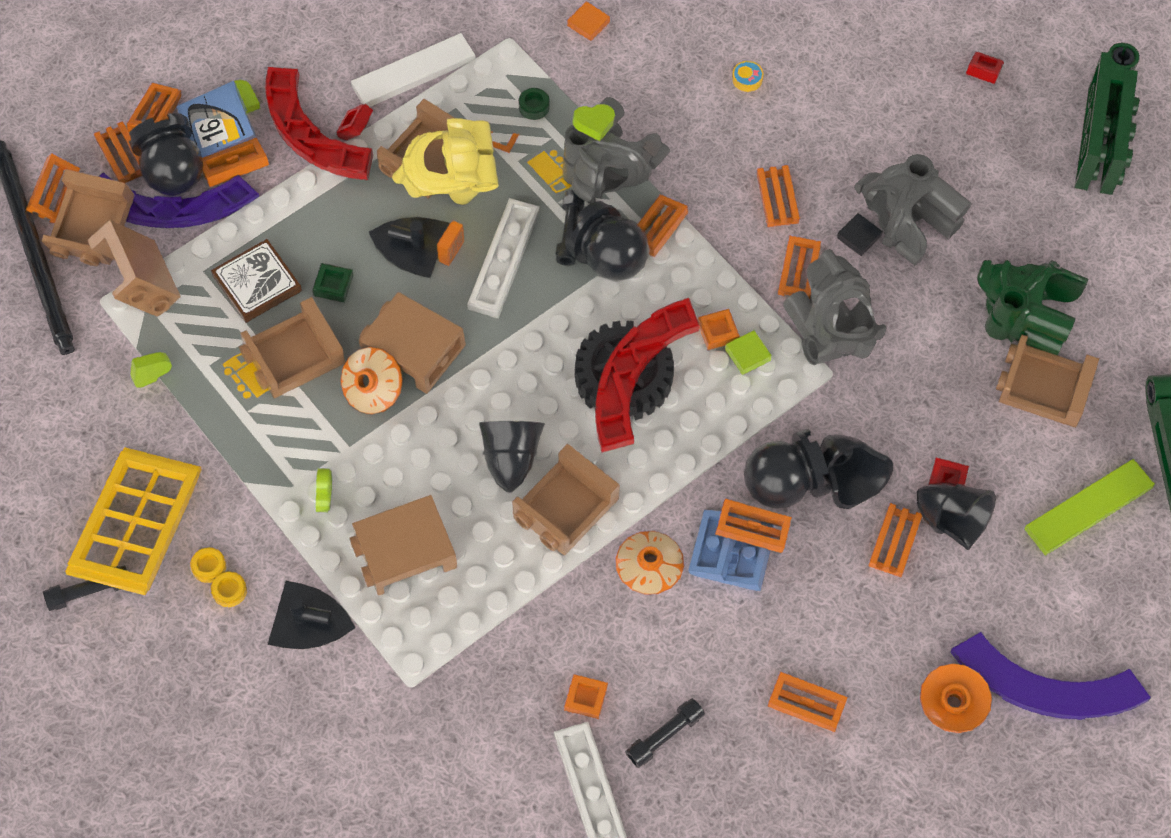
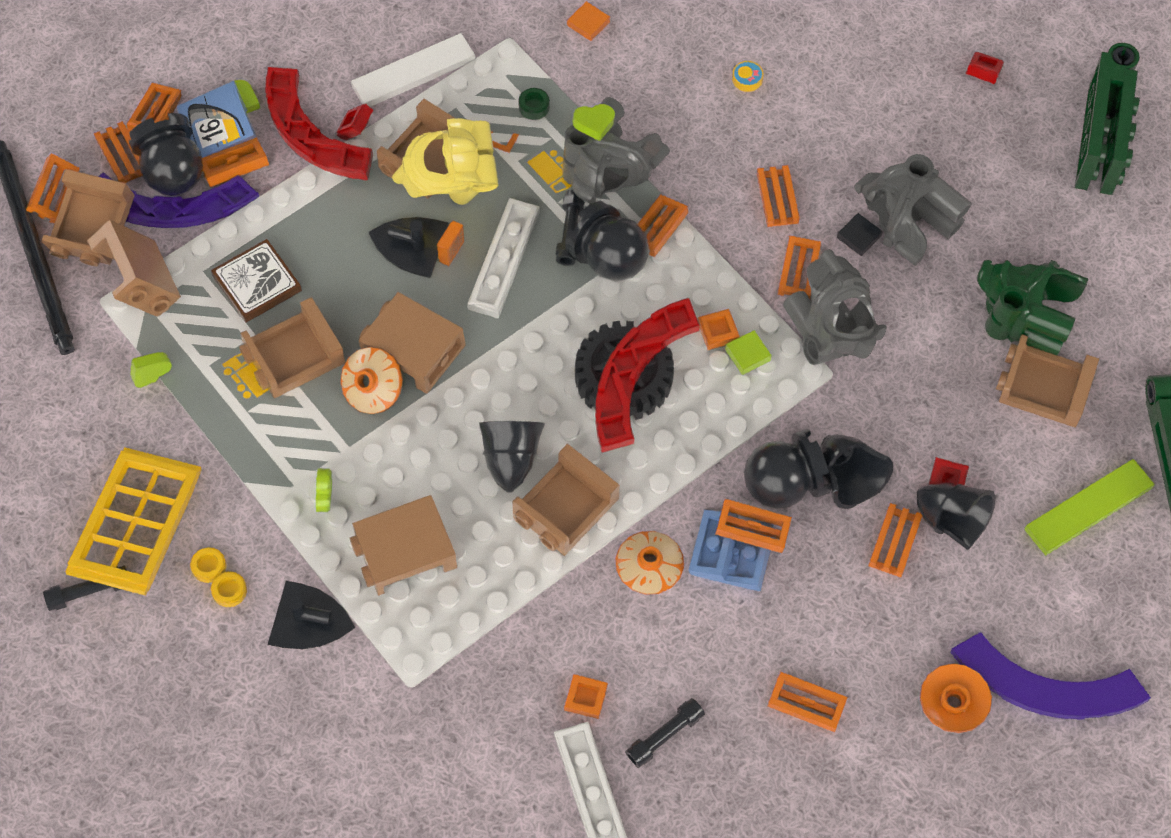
(332, 282): dark green tile -> none

